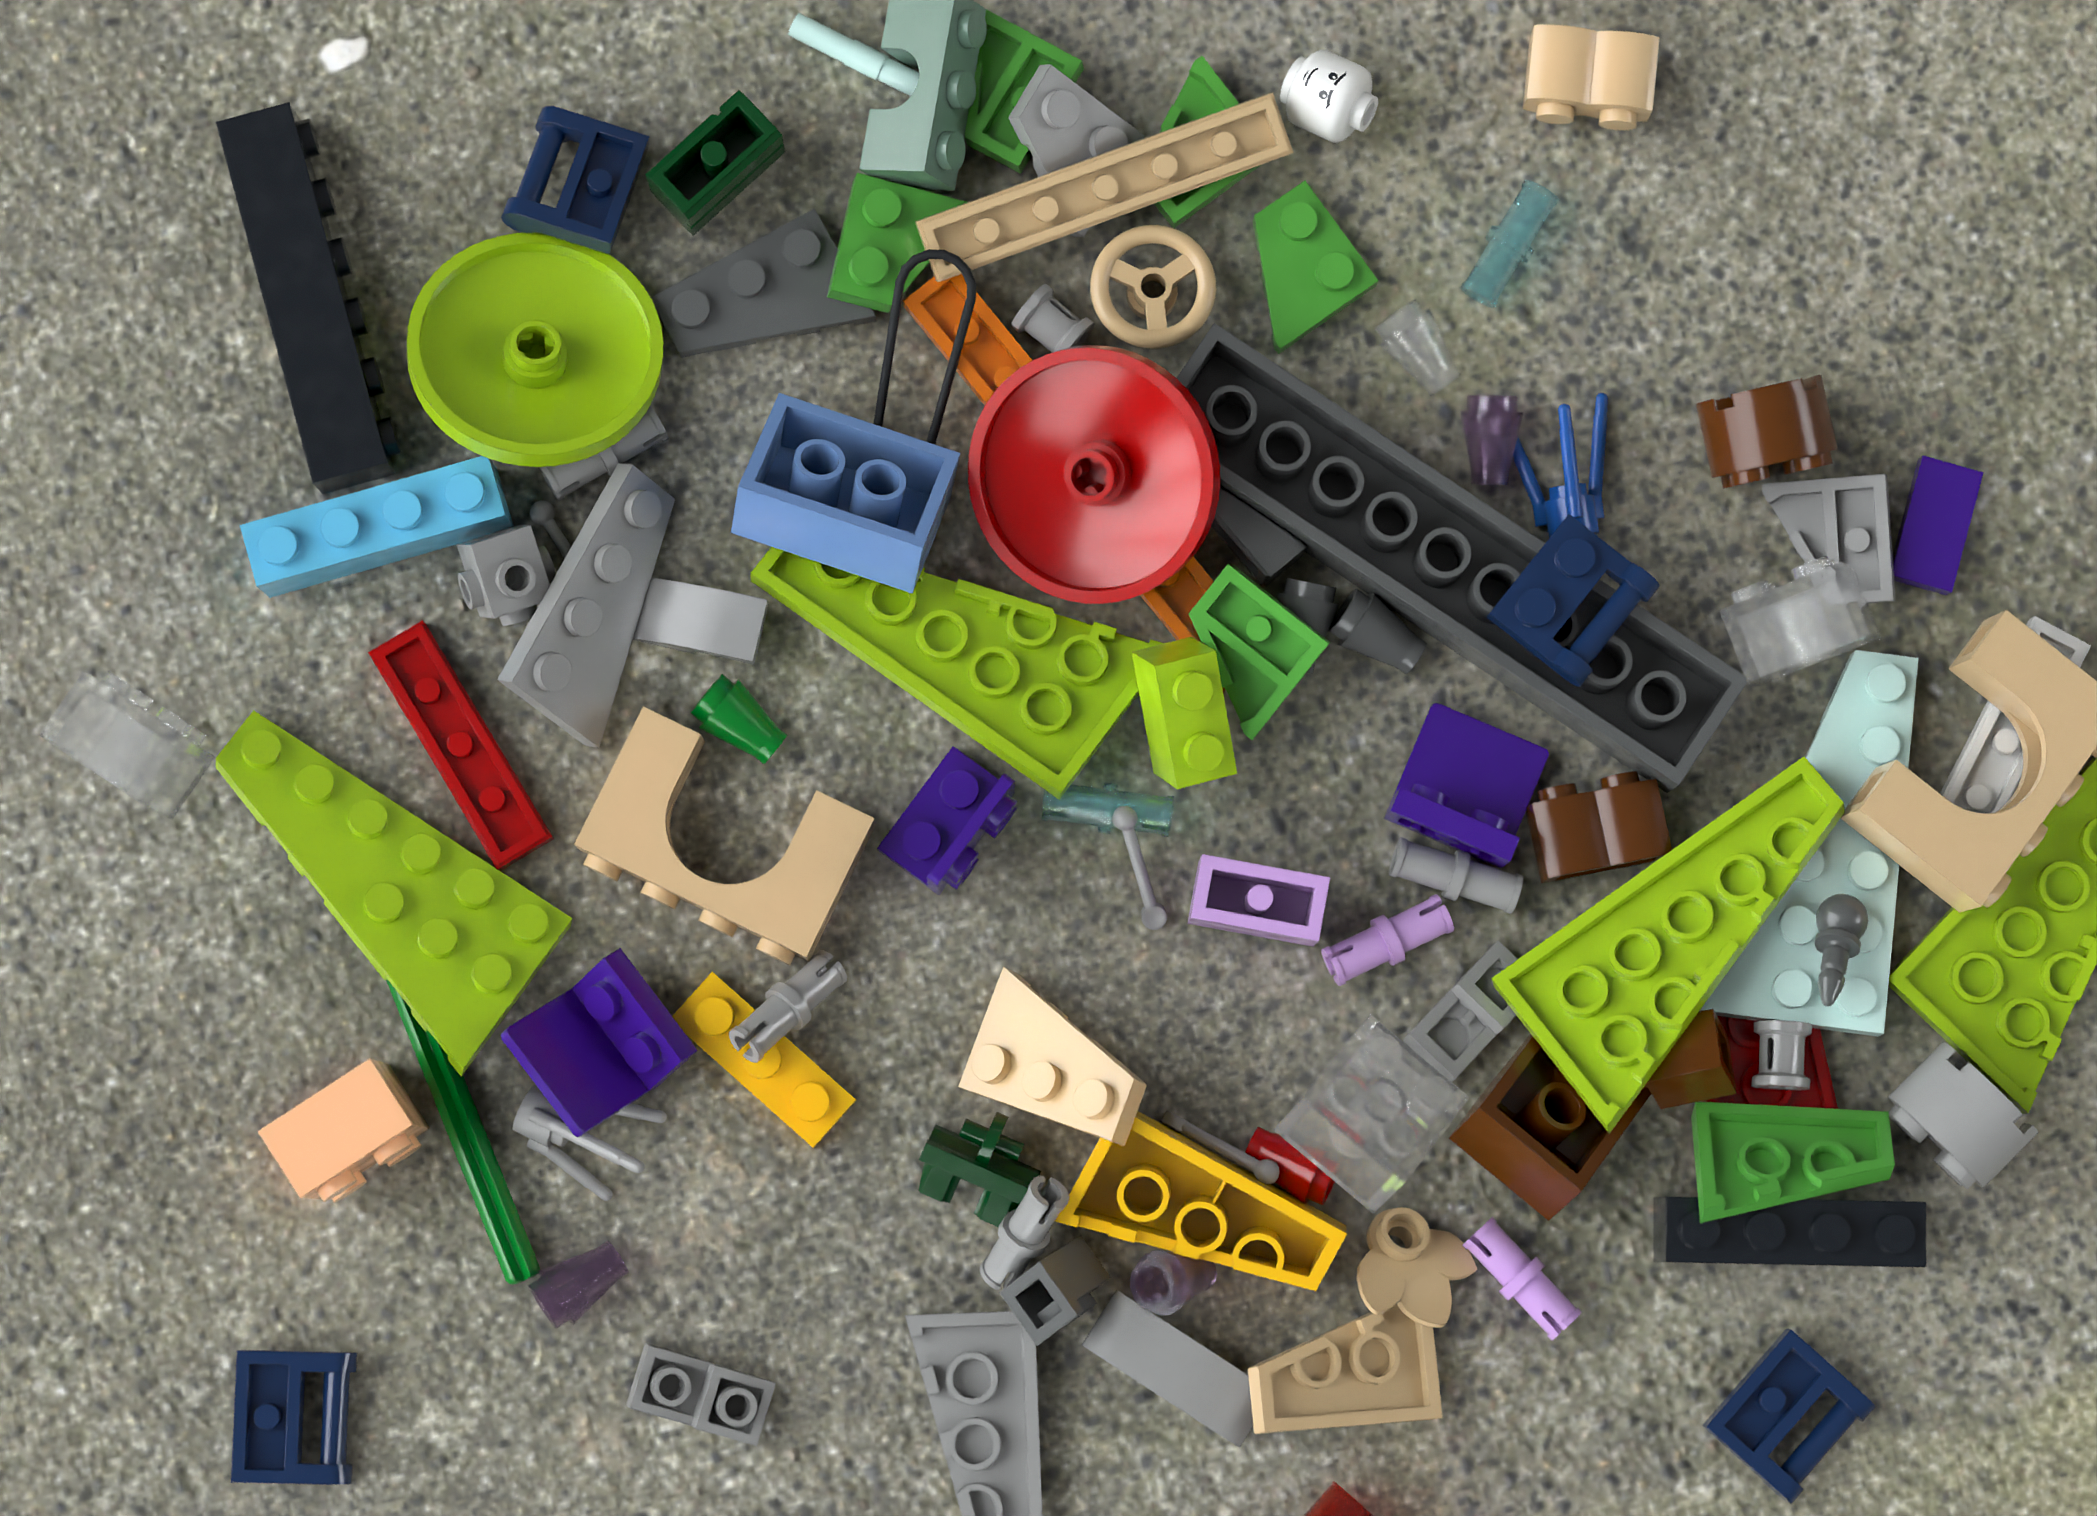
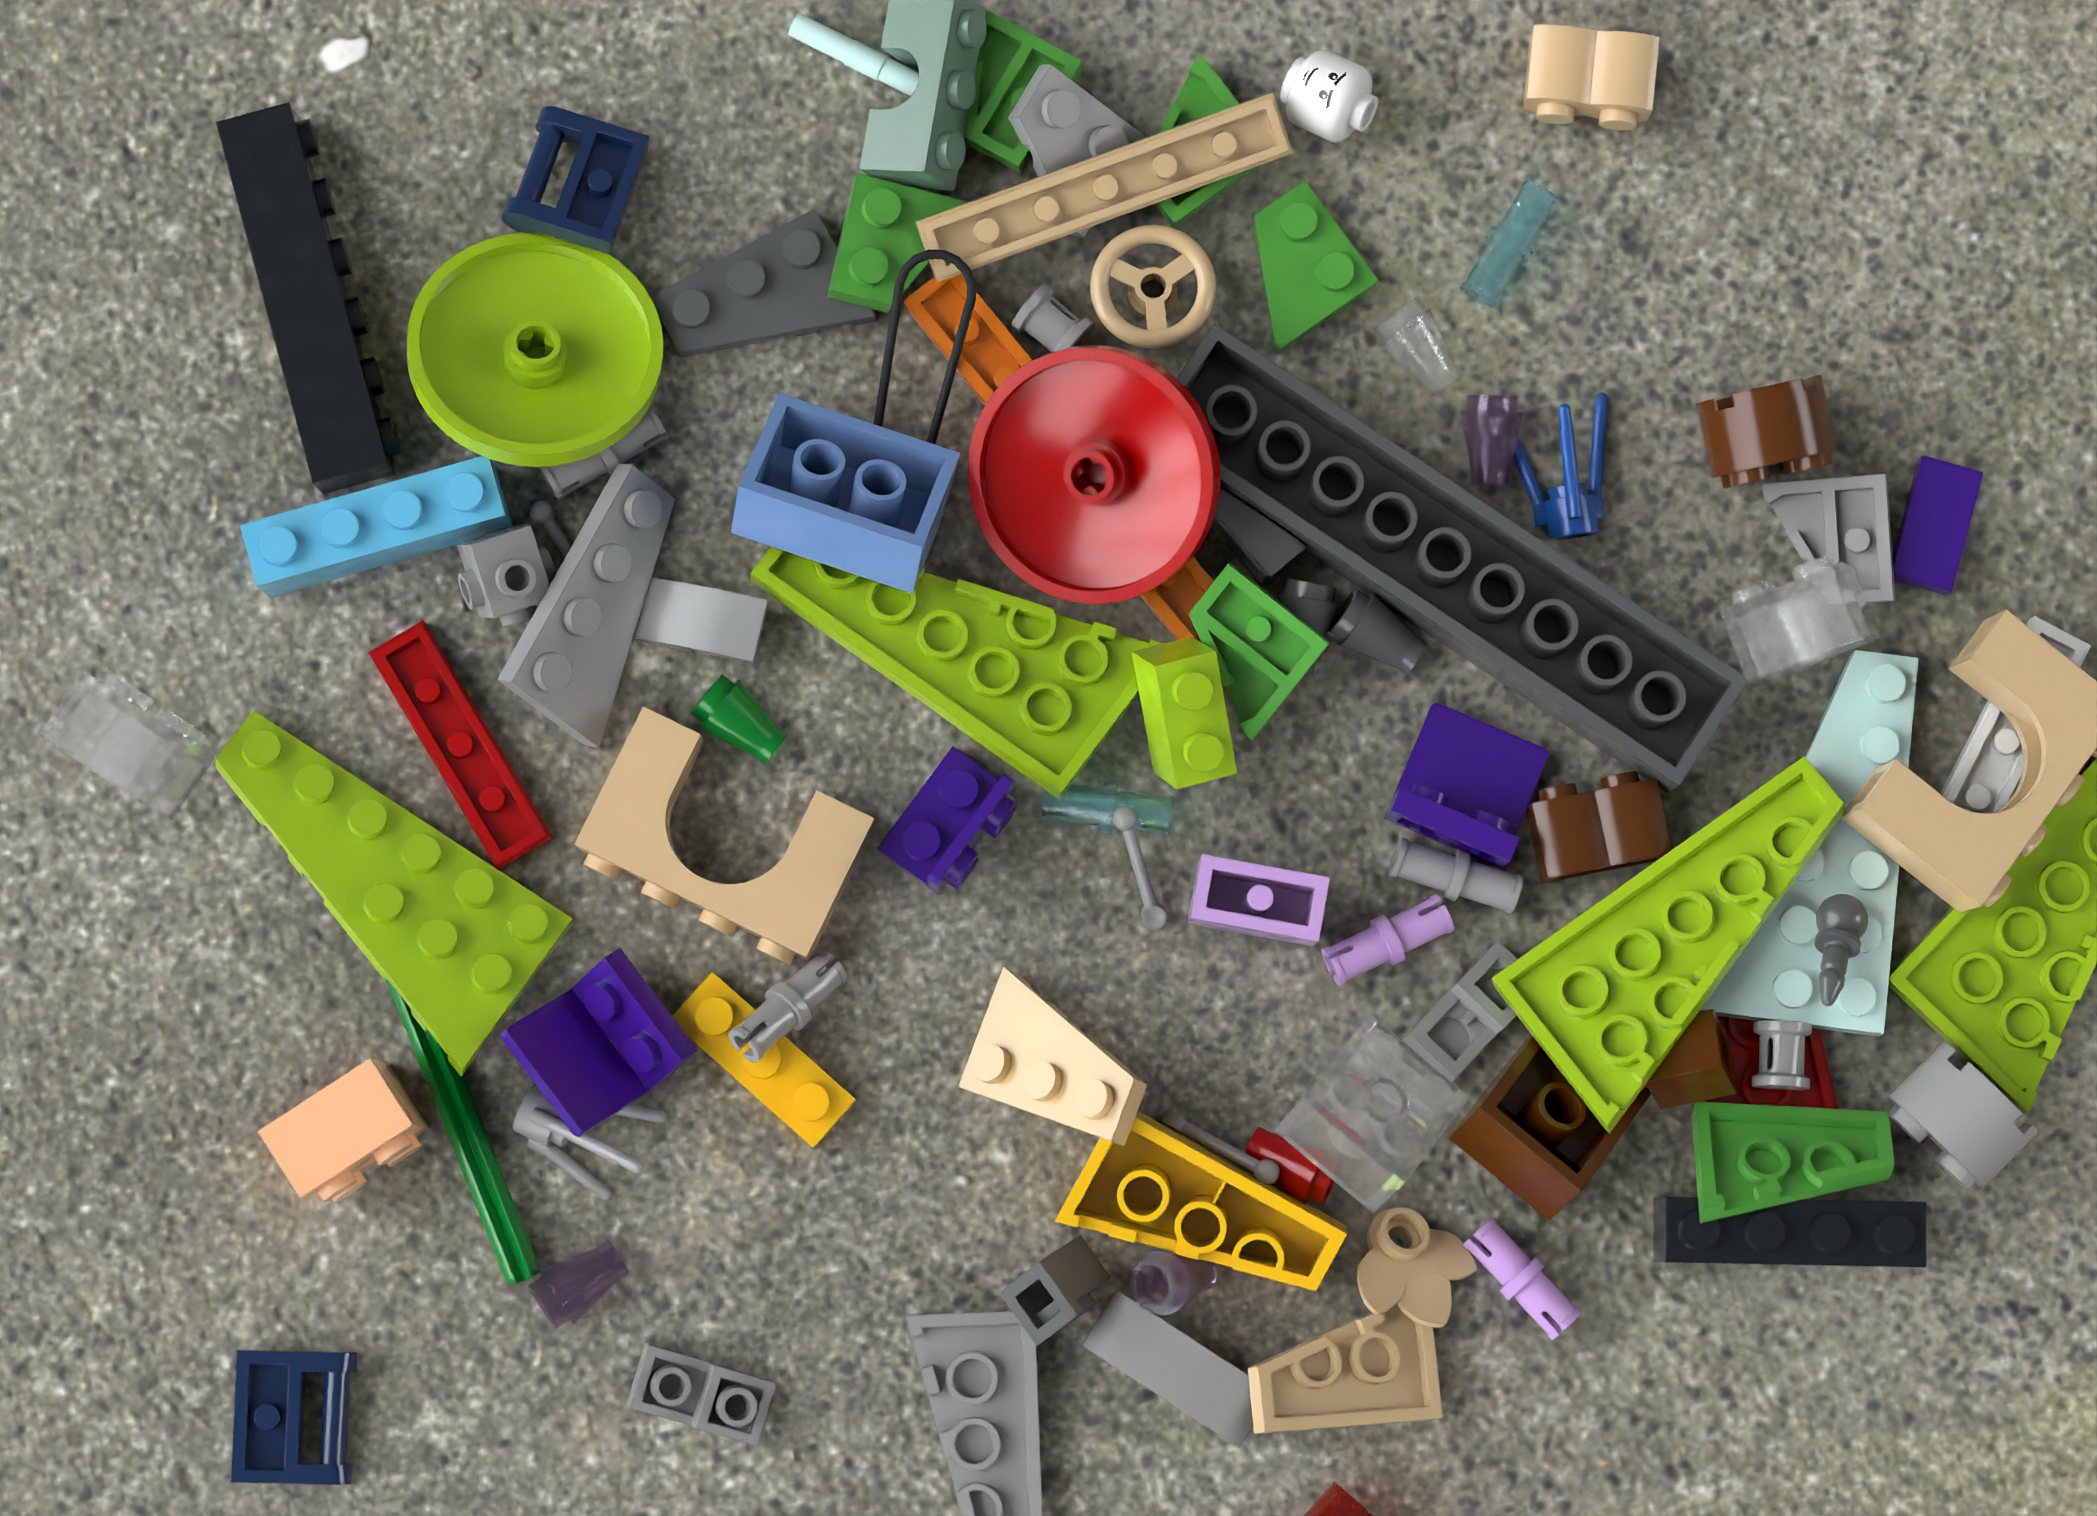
(716, 162): dark green brick -> none
(981, 1158): dark green hips -> none
(1024, 1232): light grey pin -> none
(1557, 585): dark blue plate -> none
(1773, 1401): dark blue plate -> none

